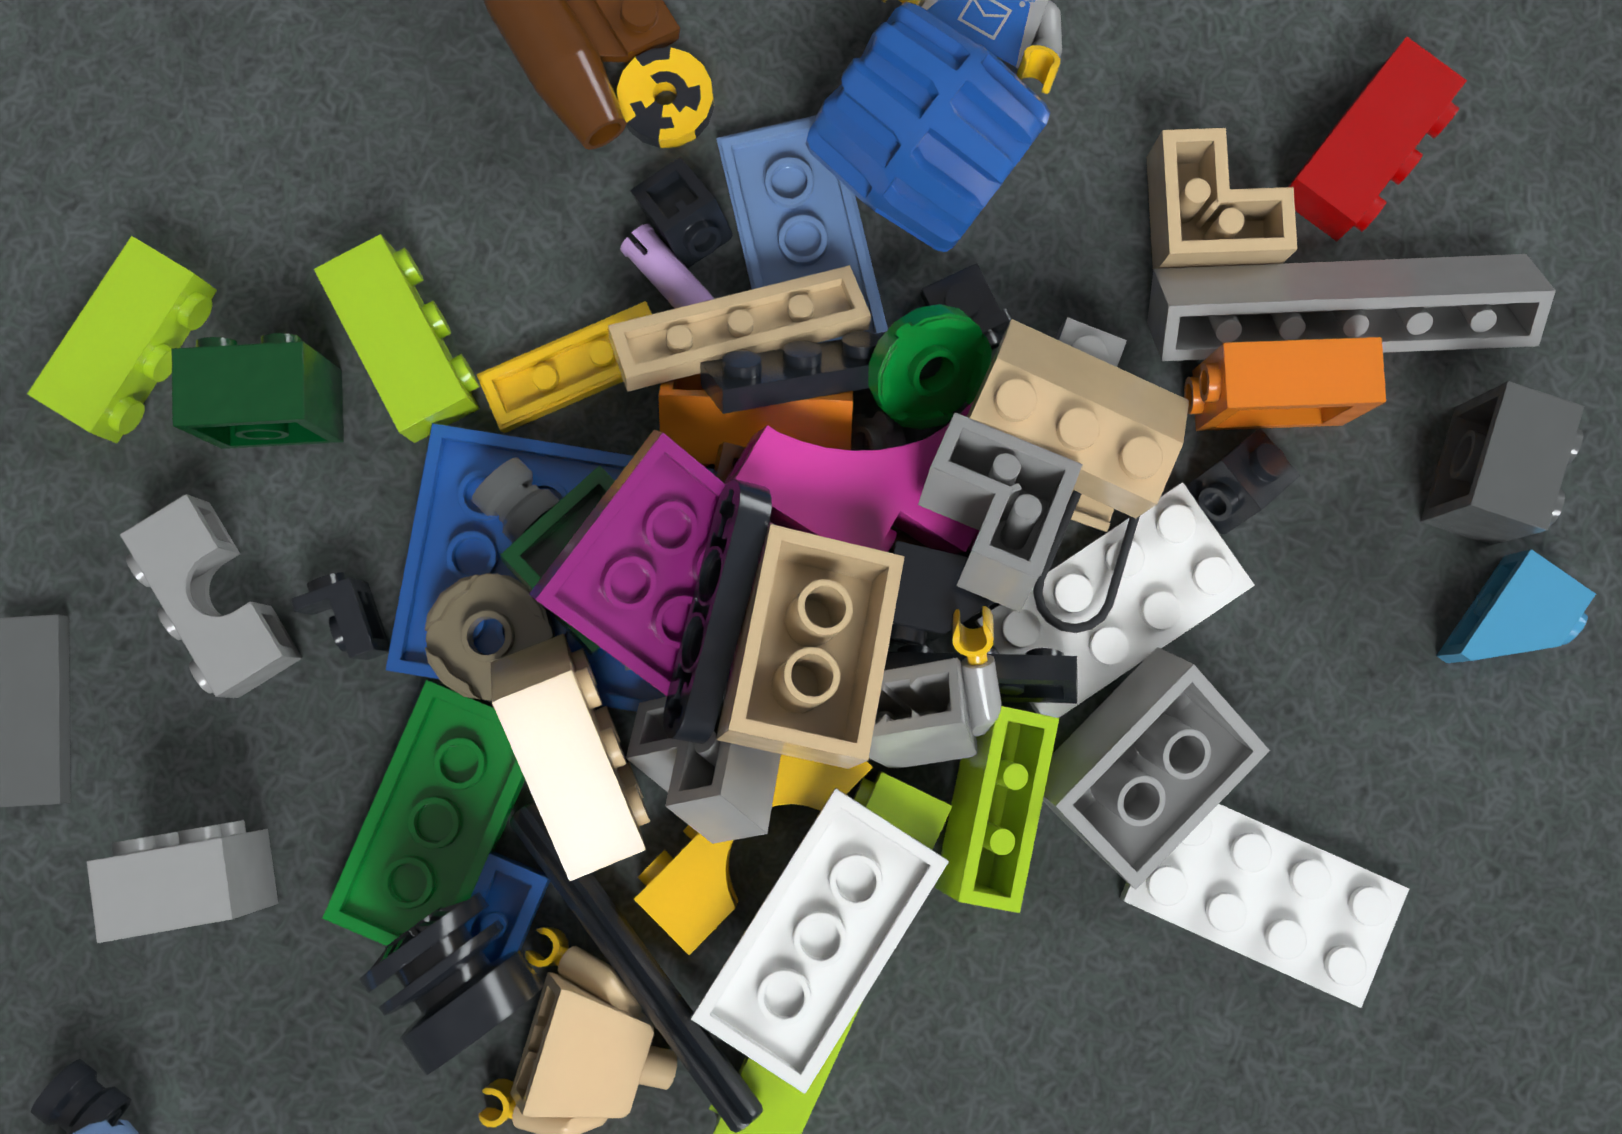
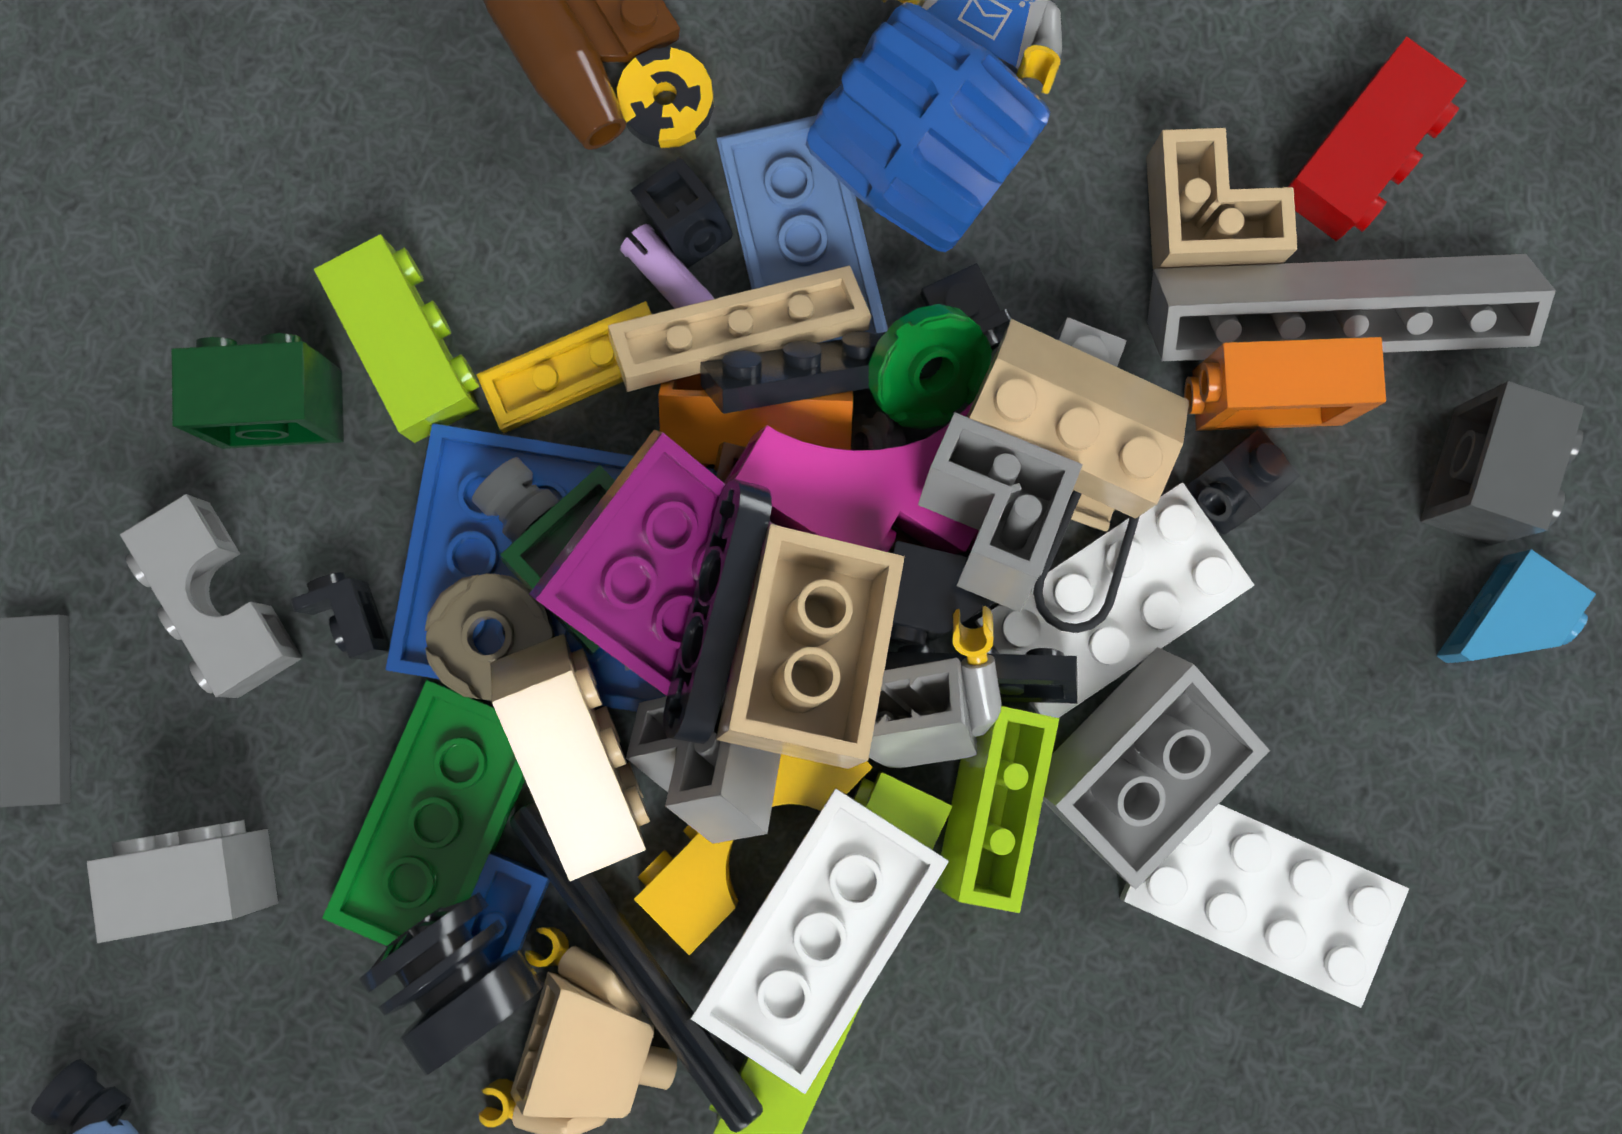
(123, 342): lime brick -> none

